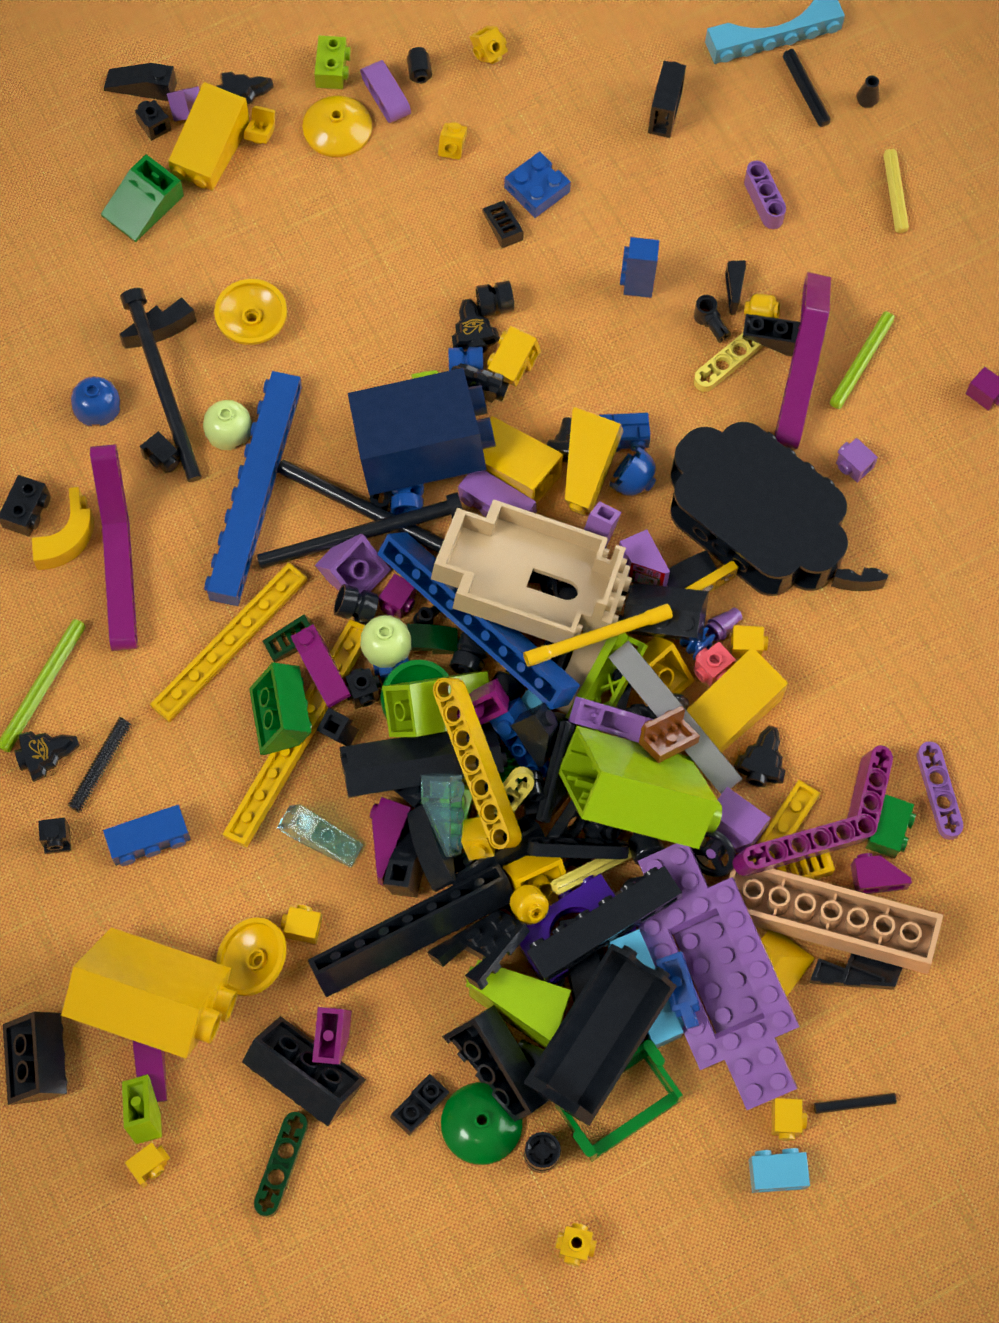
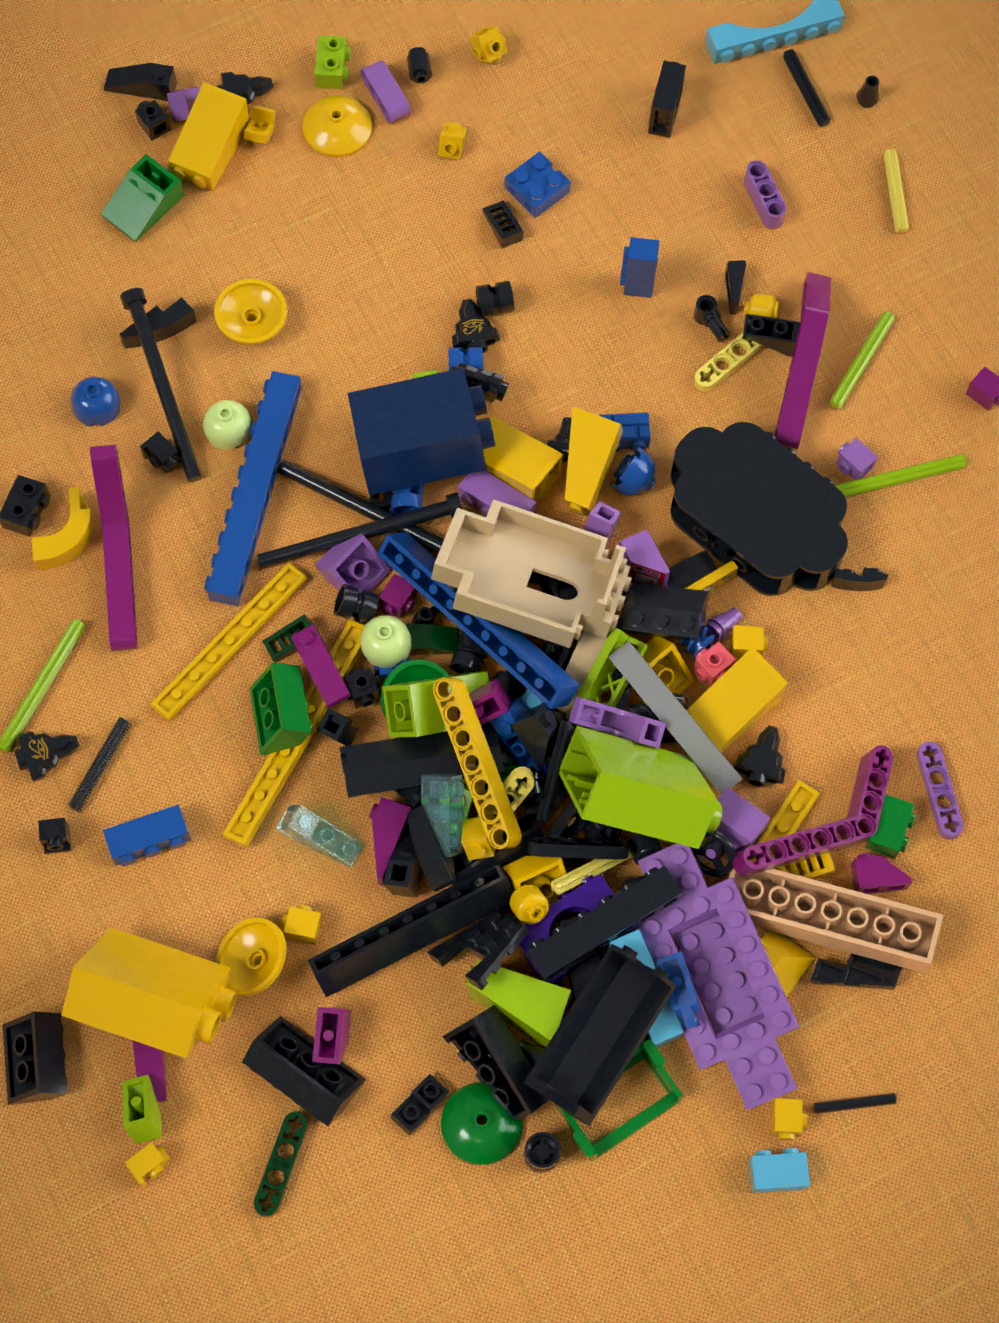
(514, 356): yellow brick -> none
(547, 652): yellow piece -> none
(572, 1255): yellow brick -> none
(667, 735): dark orange bracket -> none
(902, 475): none -> lime axle

